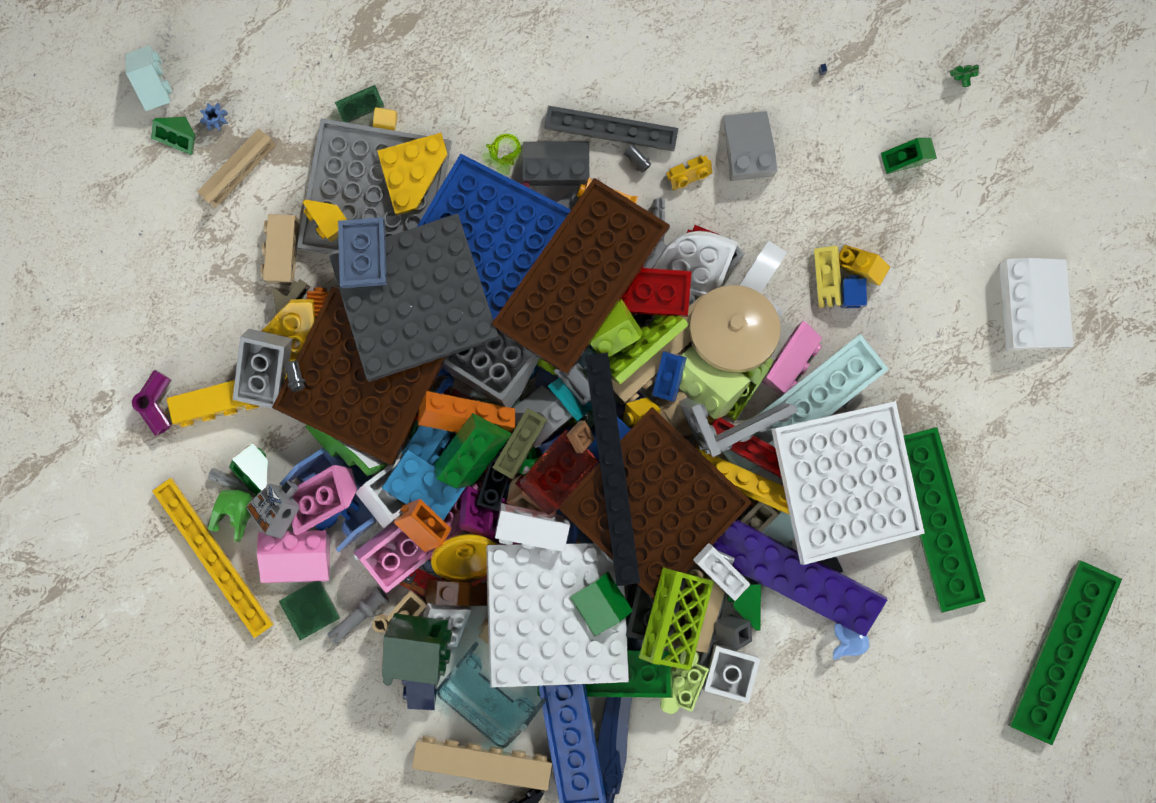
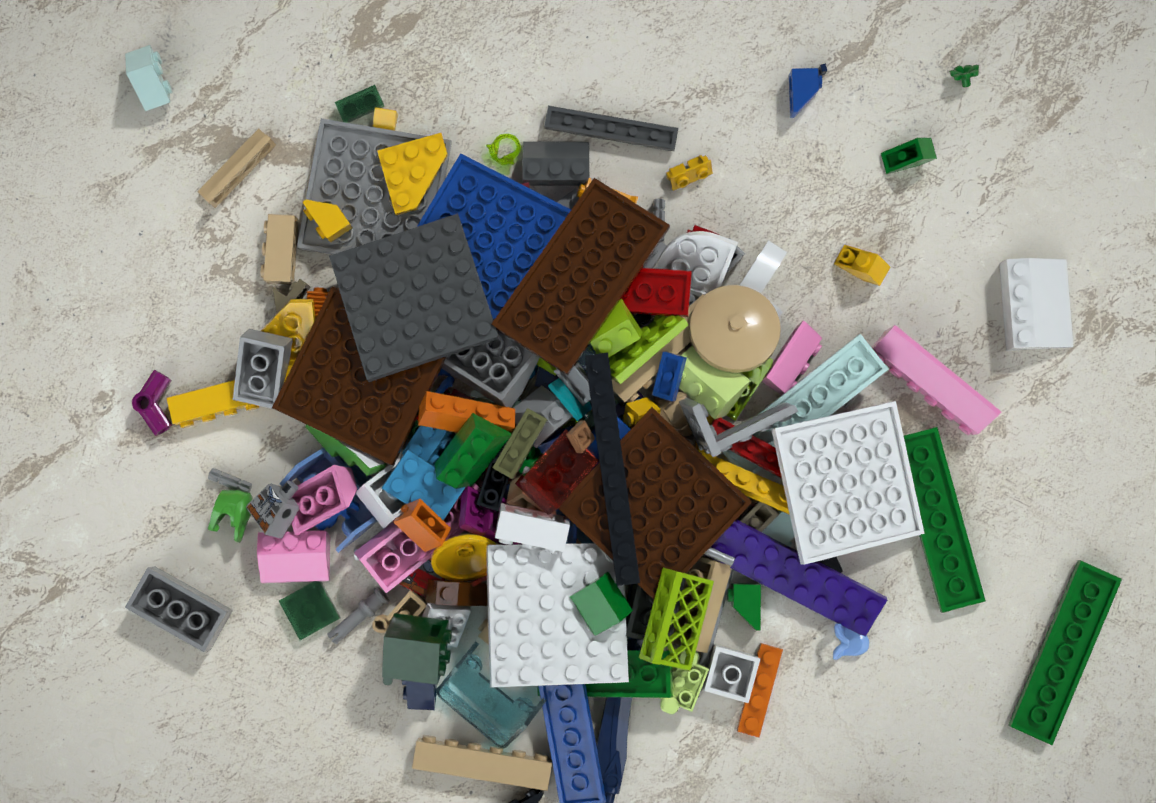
(174, 132): green slope -> none
(178, 608): none -> light grey brick
(213, 557): yellow plate -> none
(214, 122): medium blue gear -> none
(251, 468): slope -> none
(294, 376): dark grey pin -> none
(362, 252): sand blue plate -> none
(637, 158): dark grey pin -> none
(721, 571): white plate -> none
(733, 632): dark grey brick -> none
(749, 146): light grey slope -> none
(754, 712): none -> orange plate
(803, 87): none -> blue slope
(828, 276): light yellow hinge -> none
(854, 292): blue brick -> none
(935, 381): none -> bright pink slope

